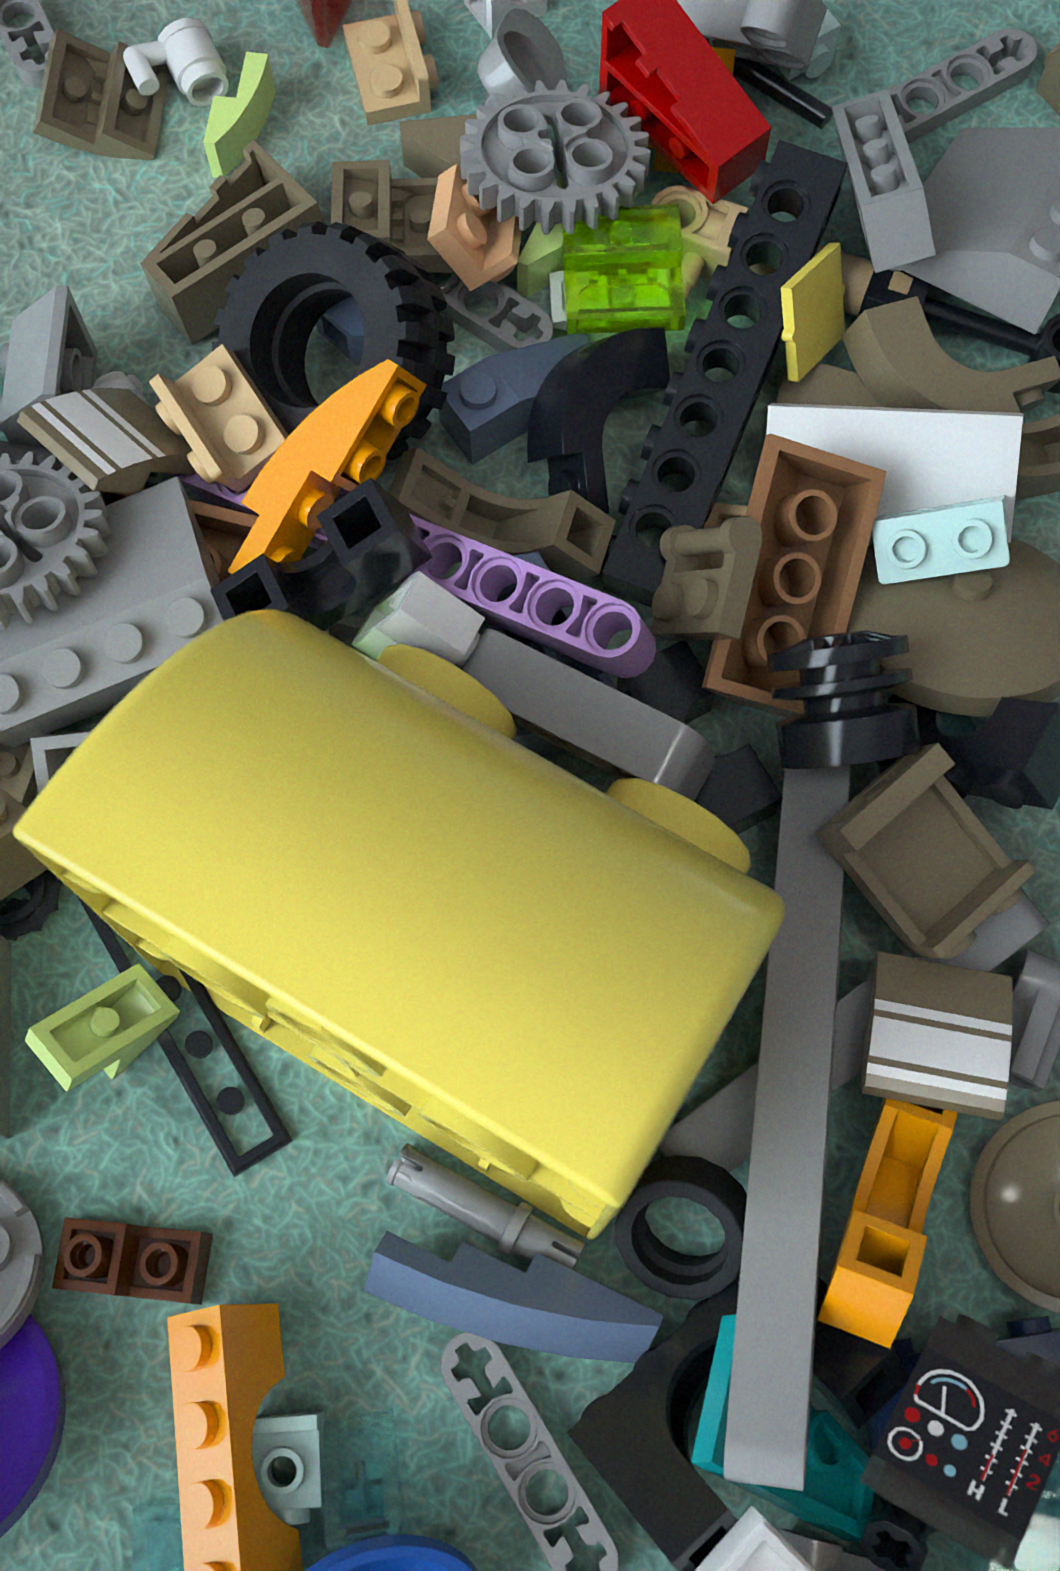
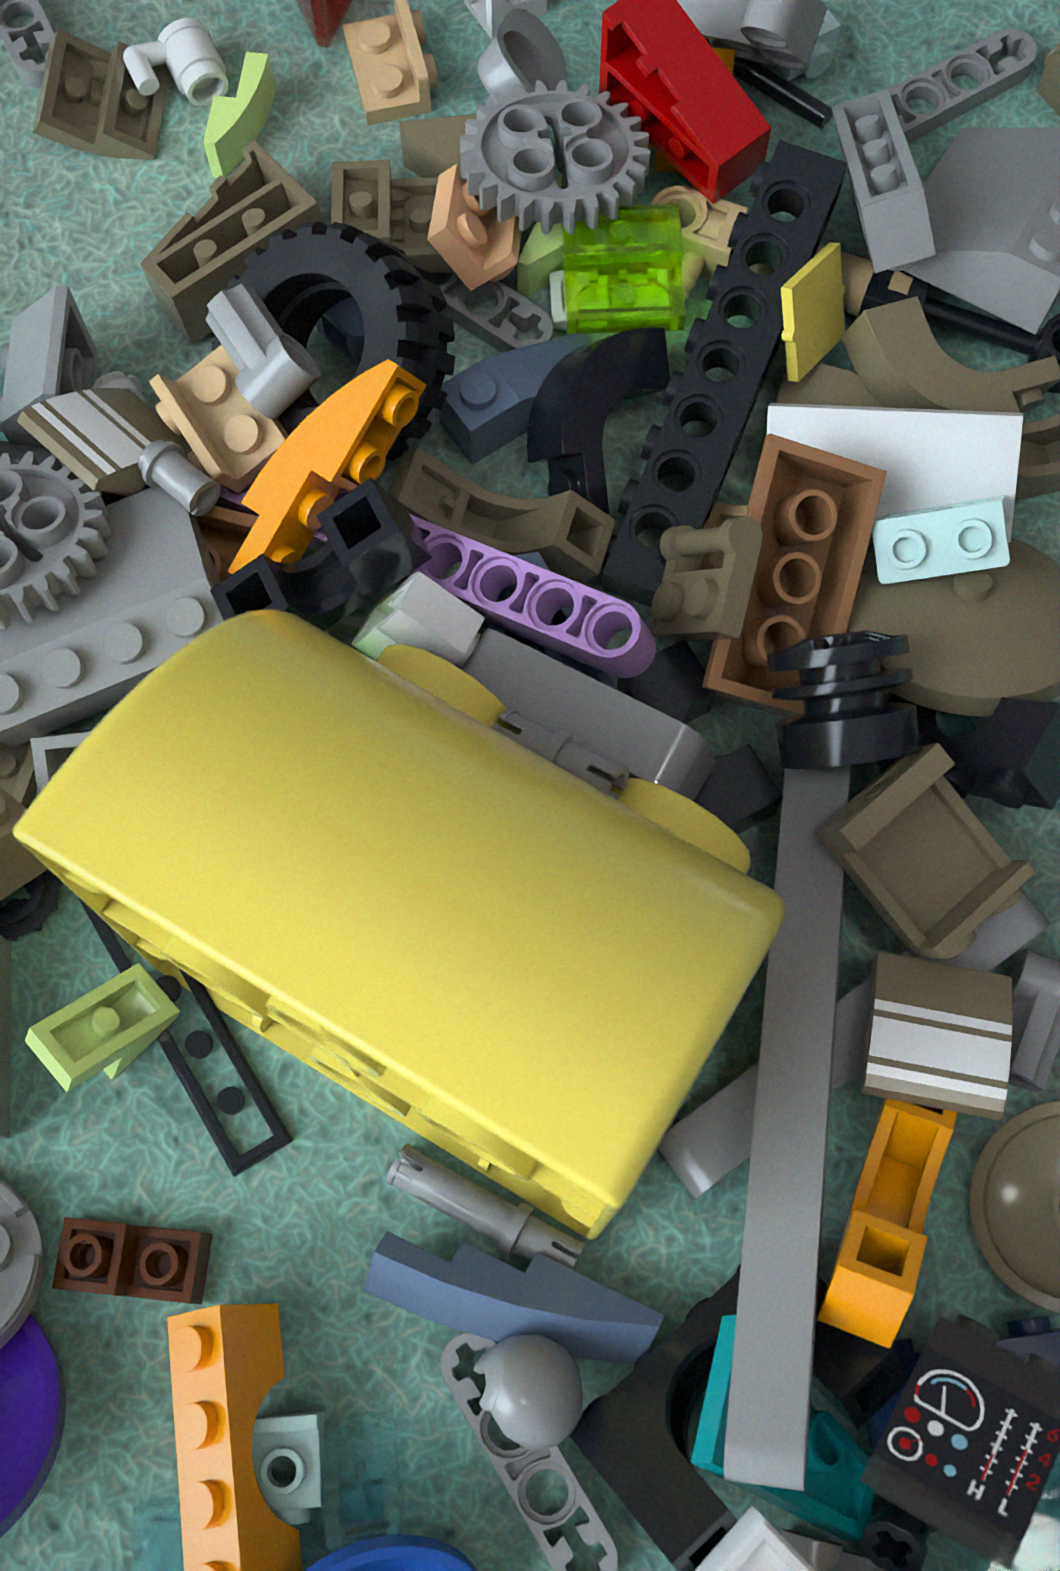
(166, 467): none -> light grey pin
(270, 362): none -> light grey piece
(531, 1390): none -> light grey hair
(565, 751): none -> light grey pin
(663, 1267): black tyre -> none

